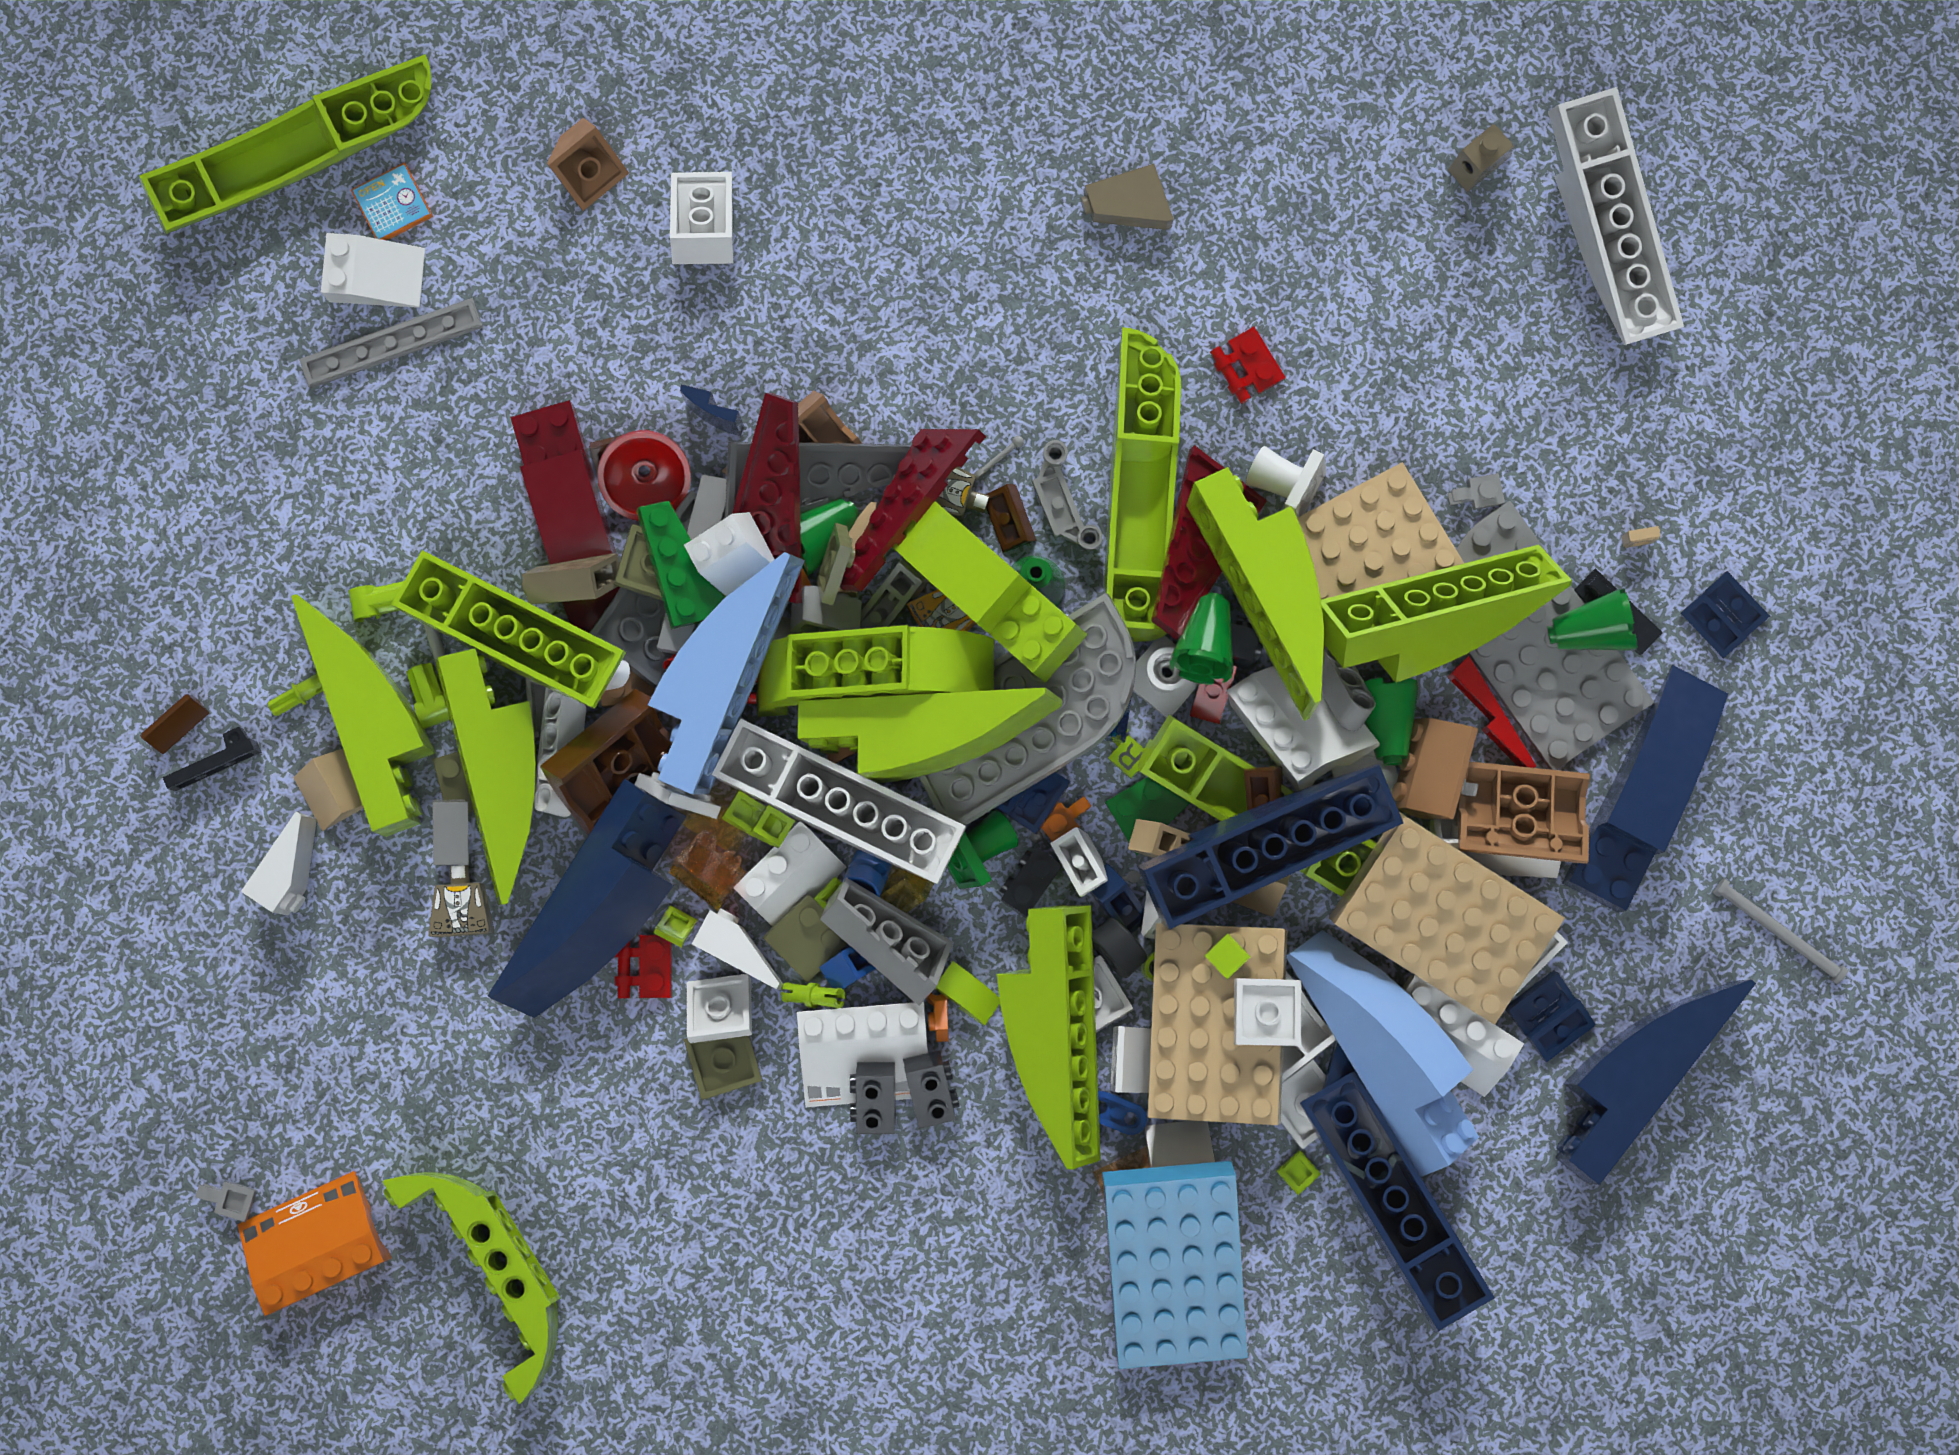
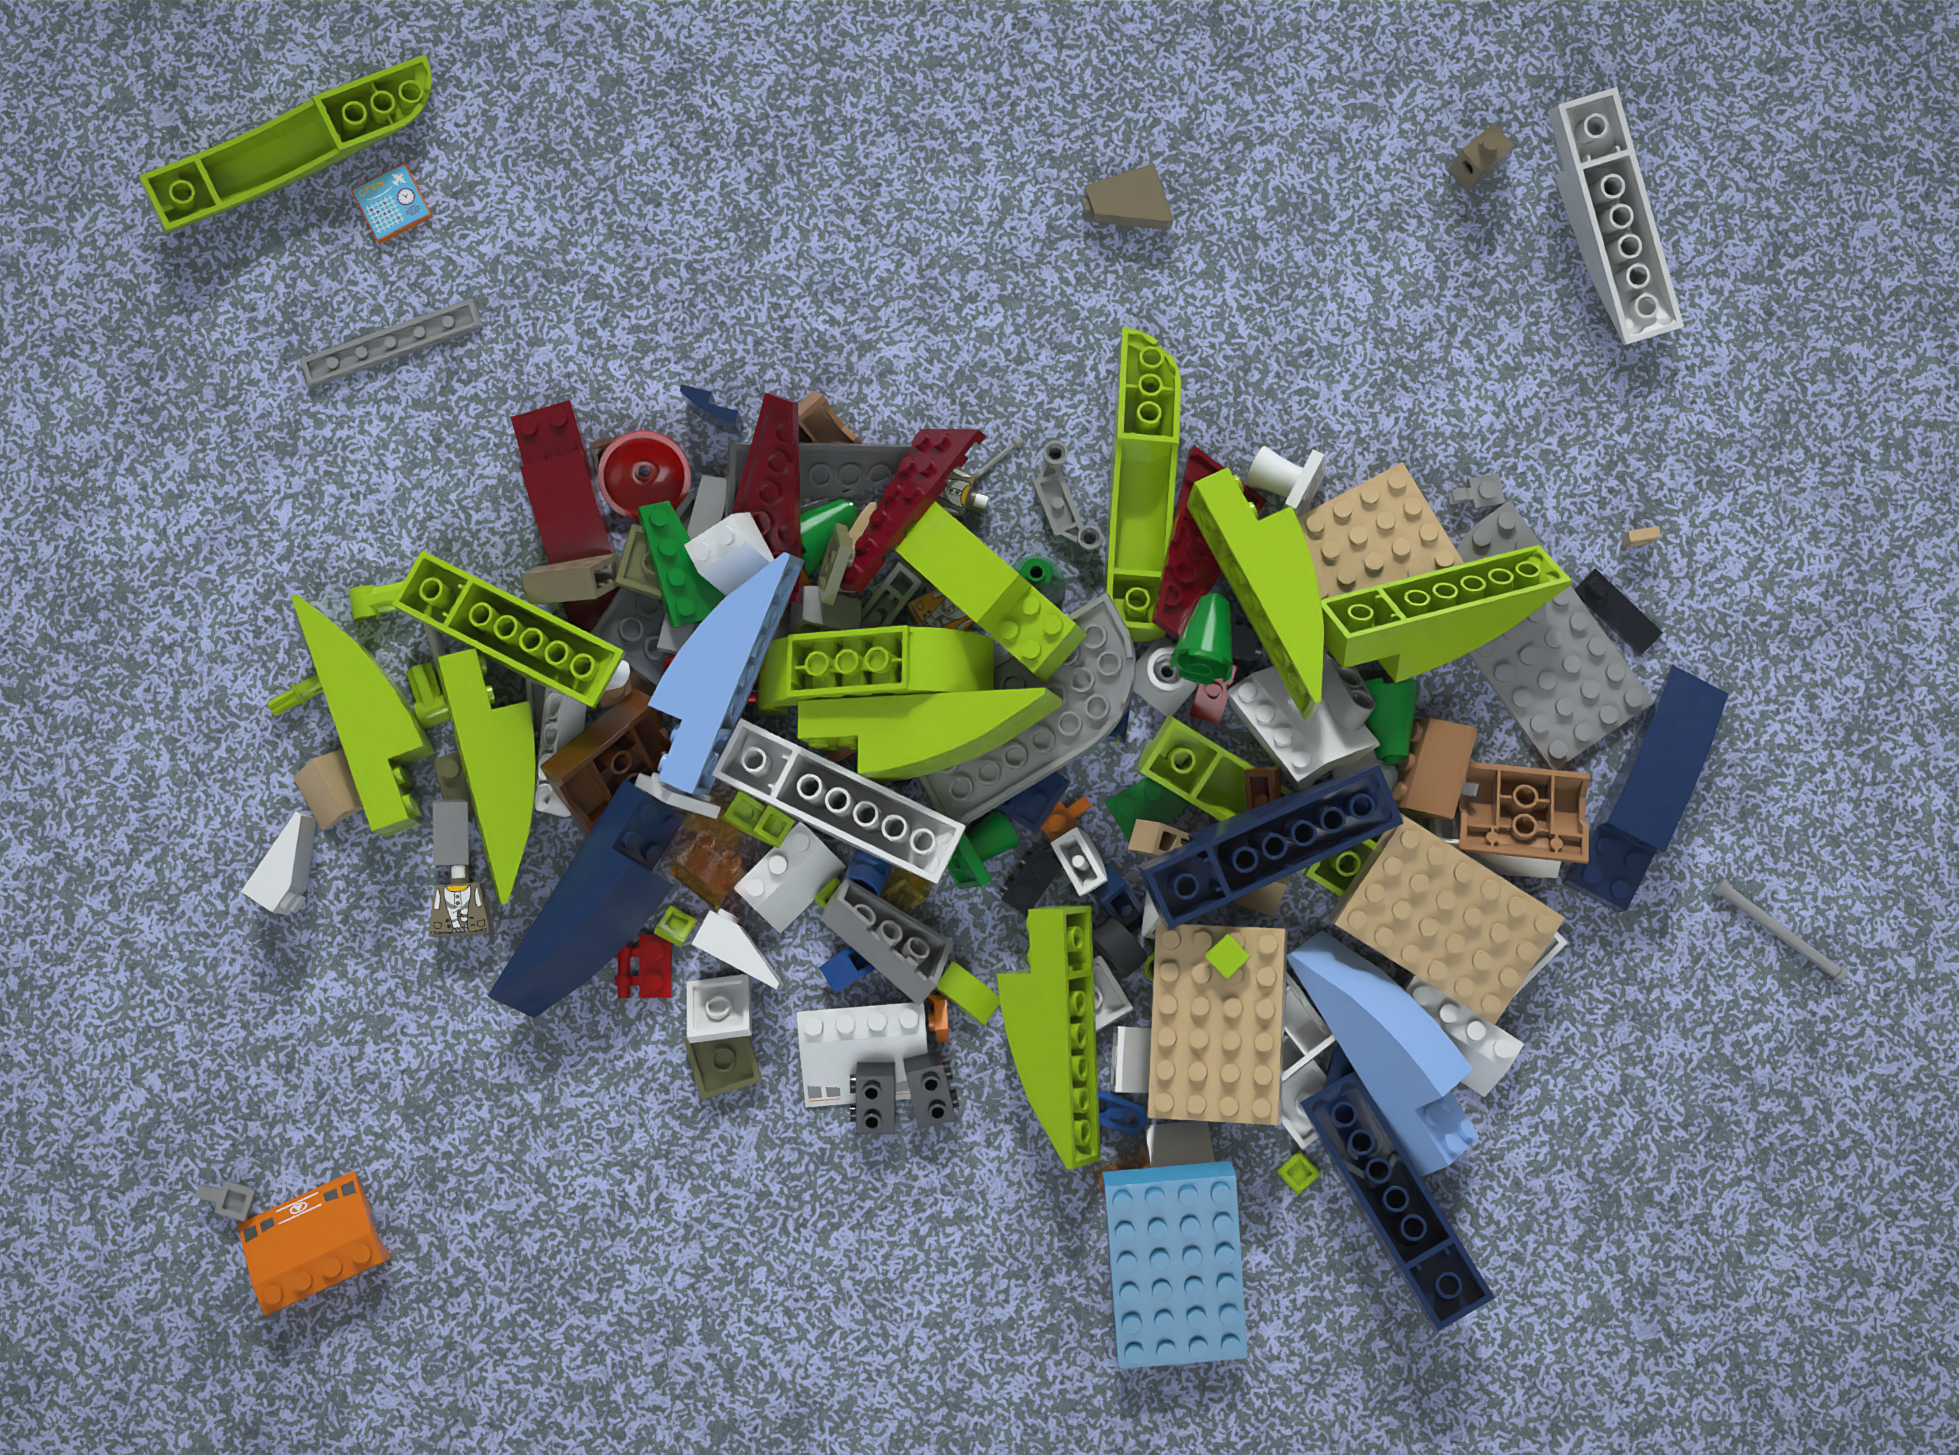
(174, 723): reddish brown slope -> none
(238, 748): black hinge -> none
(372, 271): white slope -> none
(534, 1309): lime slope -> none
(585, 163): medium nougat slope -> none
(701, 218): white slope -> none
(804, 938): olive plate -> none
(812, 995): lime pin -> none
(1009, 518): reddish brown slope -> none
(1127, 756): lime tile -> none
(1255, 360): red plate -> none
(1267, 1012): white plate -> none
(1499, 729): red slope -> none
(1557, 1028): dark blue slope -> none
(1596, 625): green cone -> none
(1636, 1075): dark blue slope -> none
(1714, 623): dark blue slope -> none

